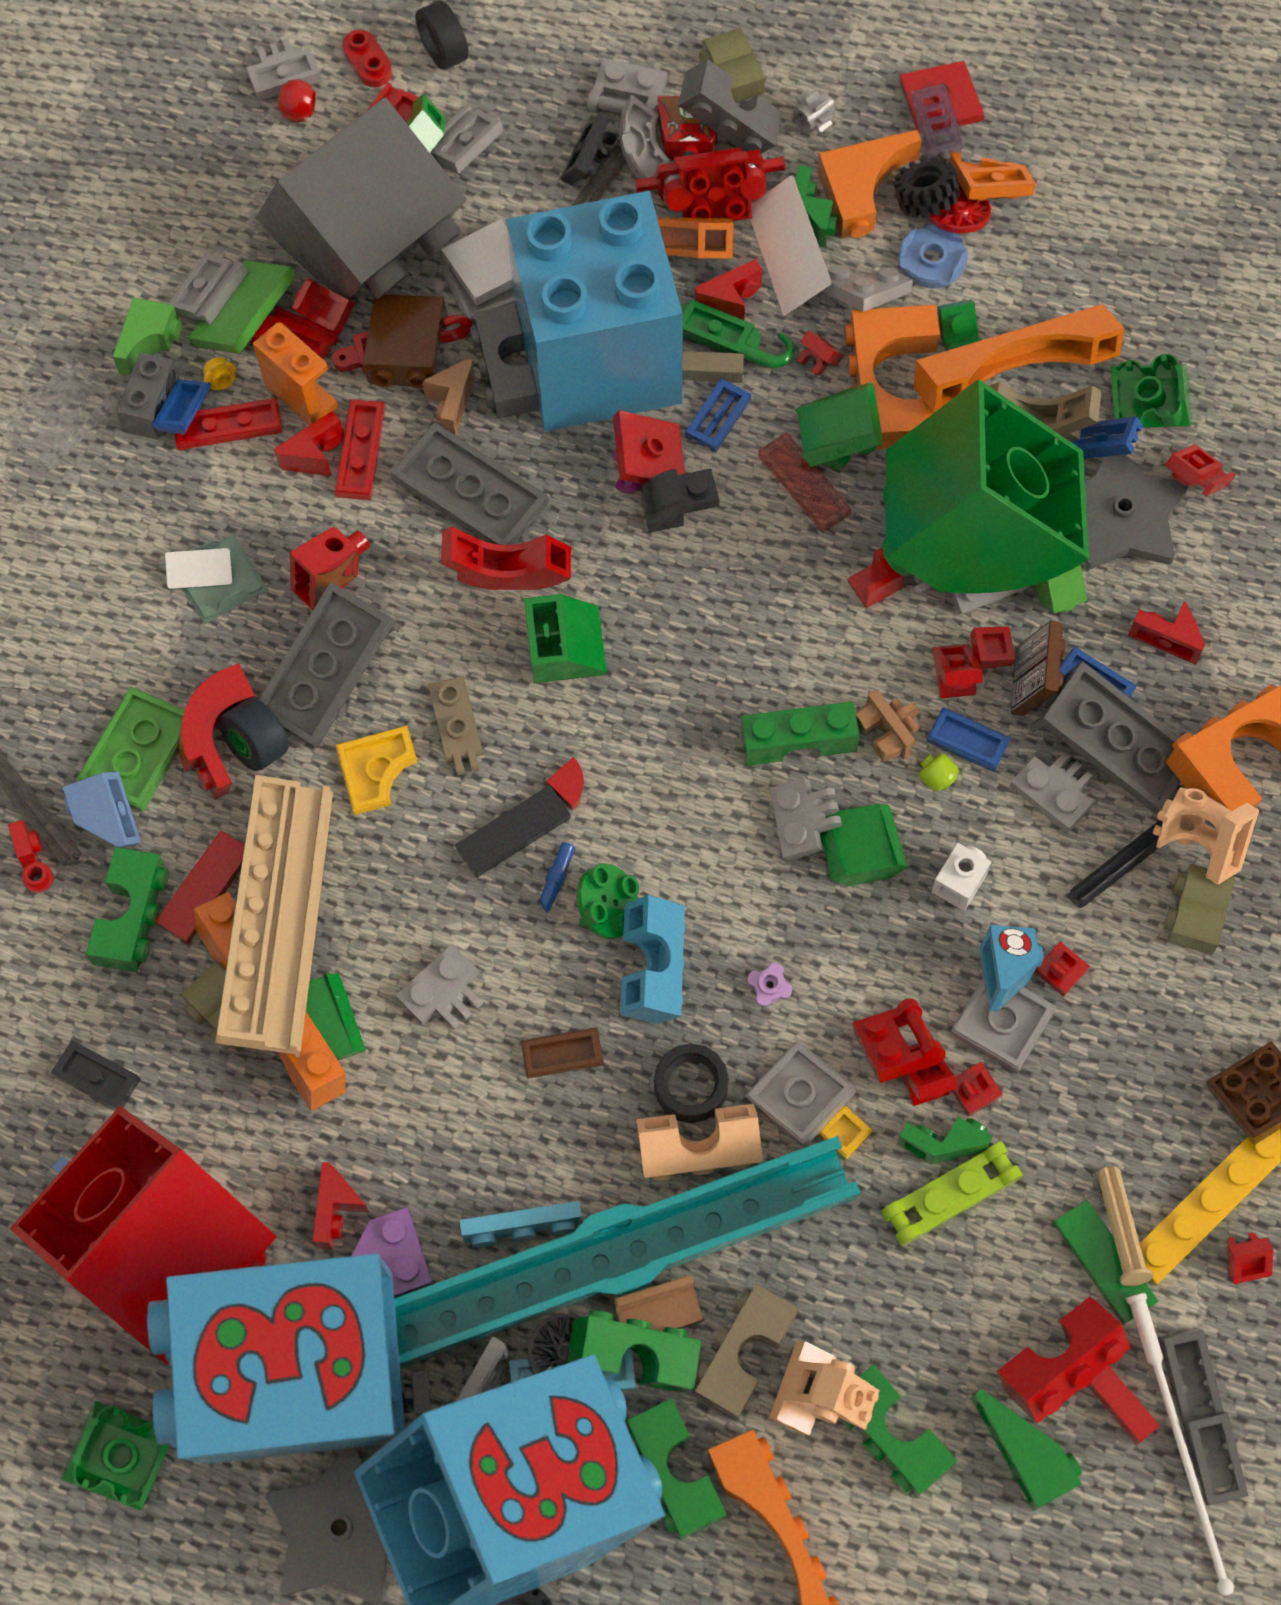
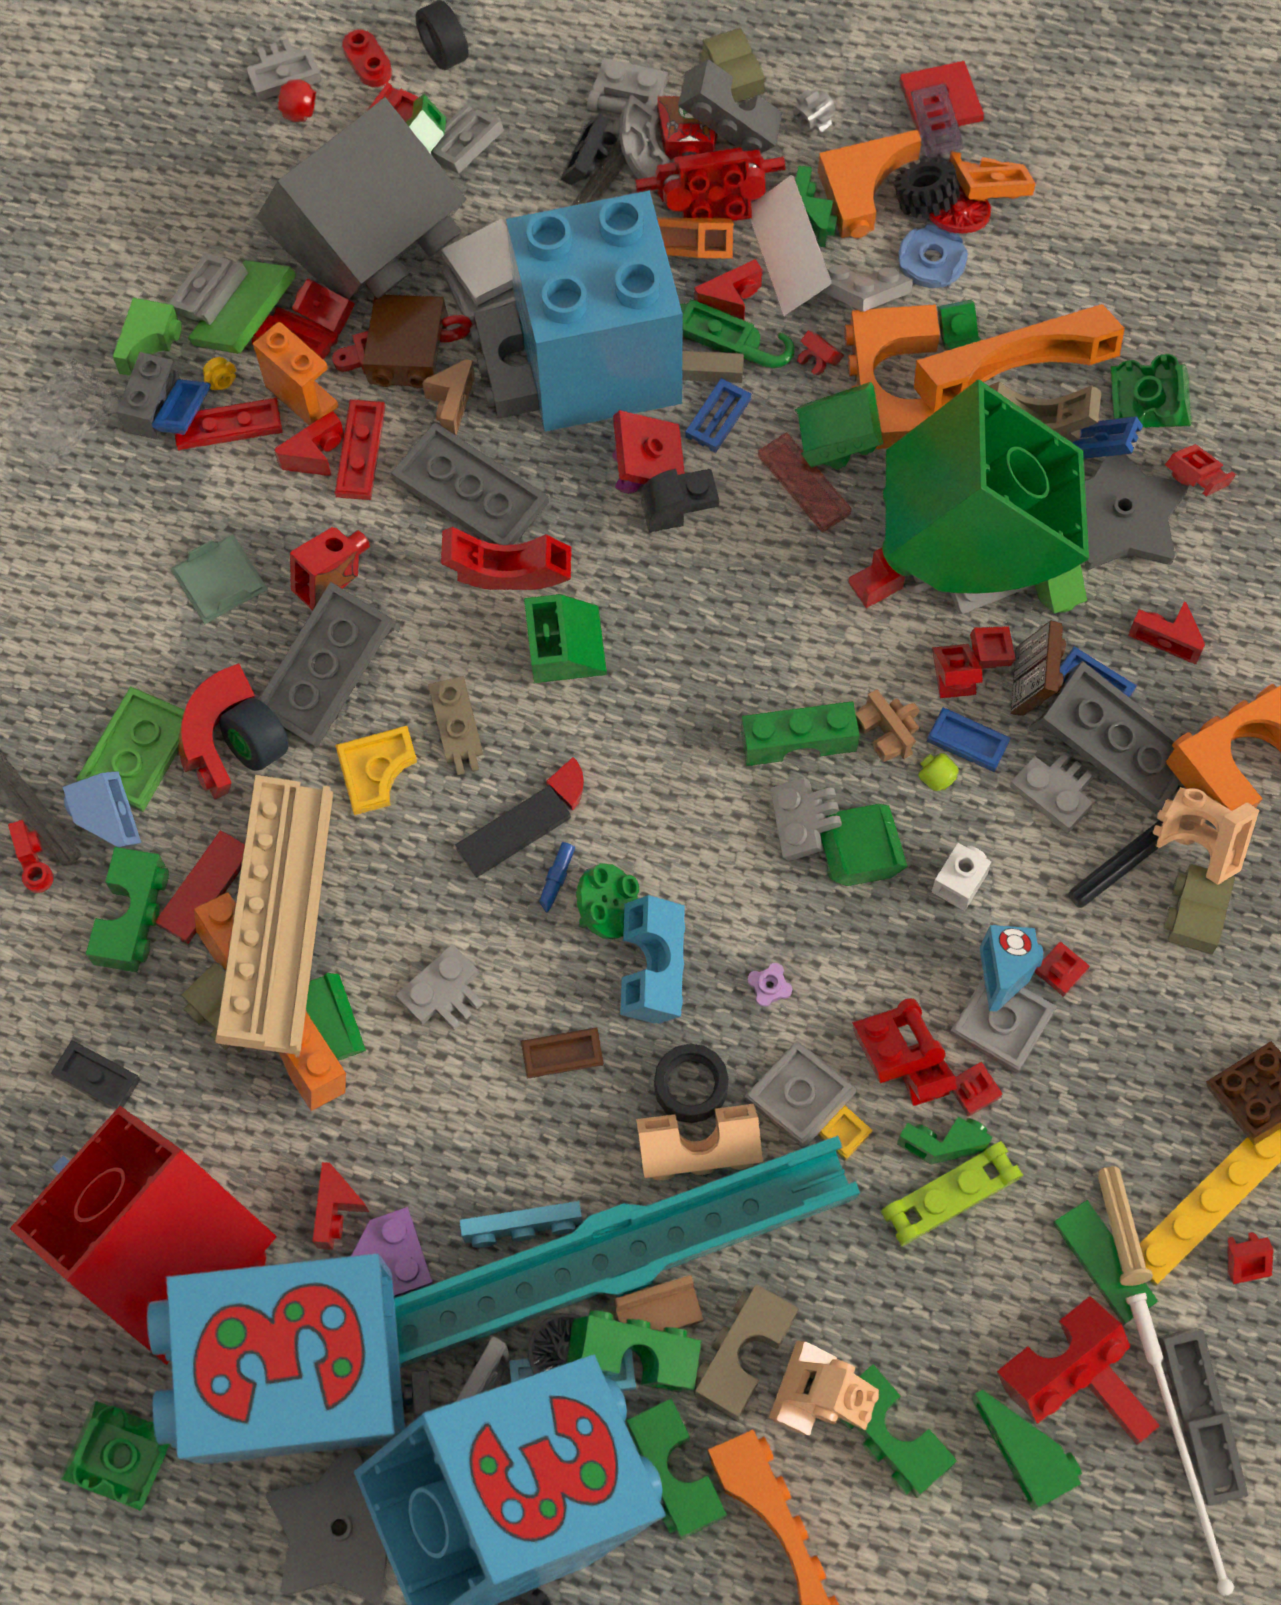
(198, 568): white sticker -> none

